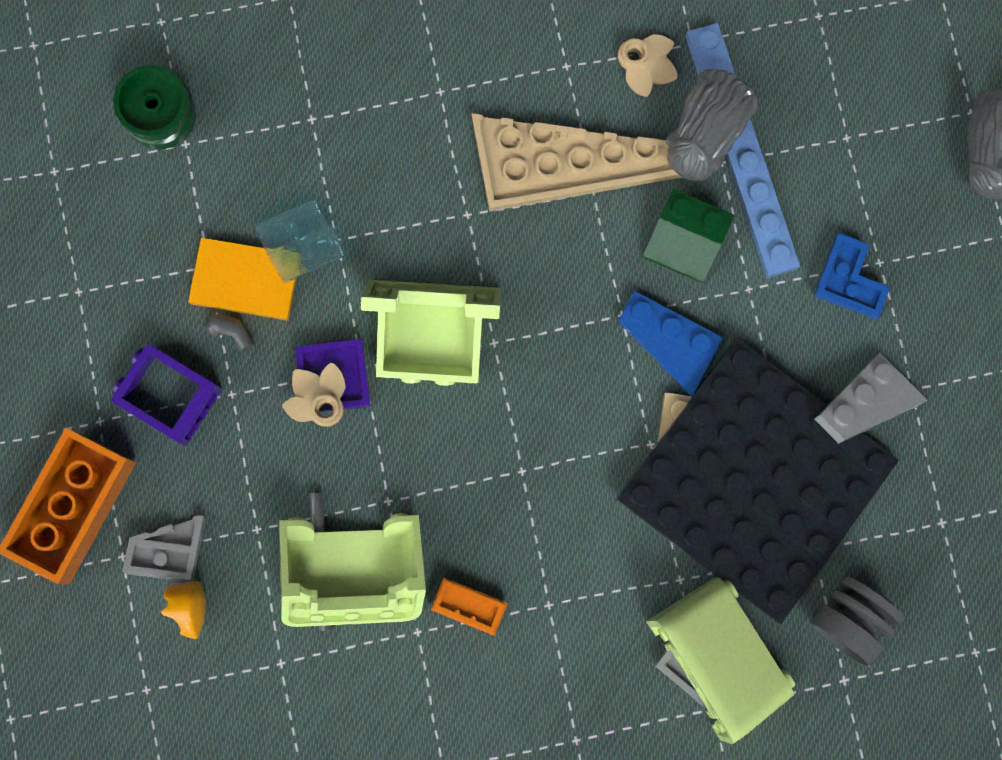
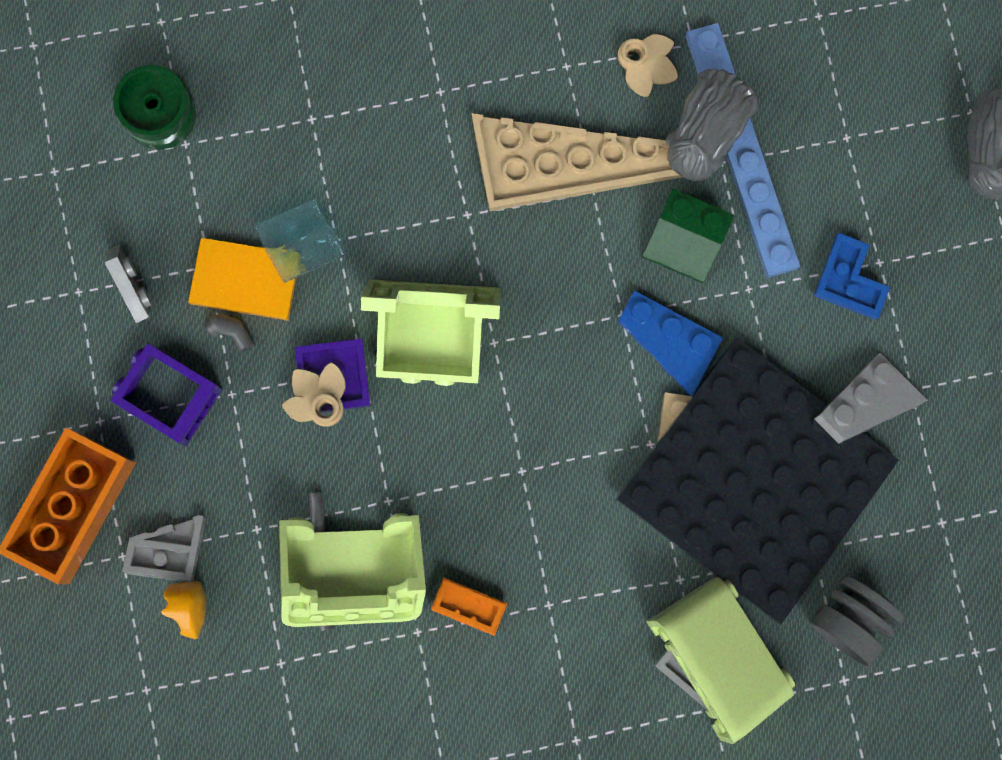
(124, 275): none -> light grey wing

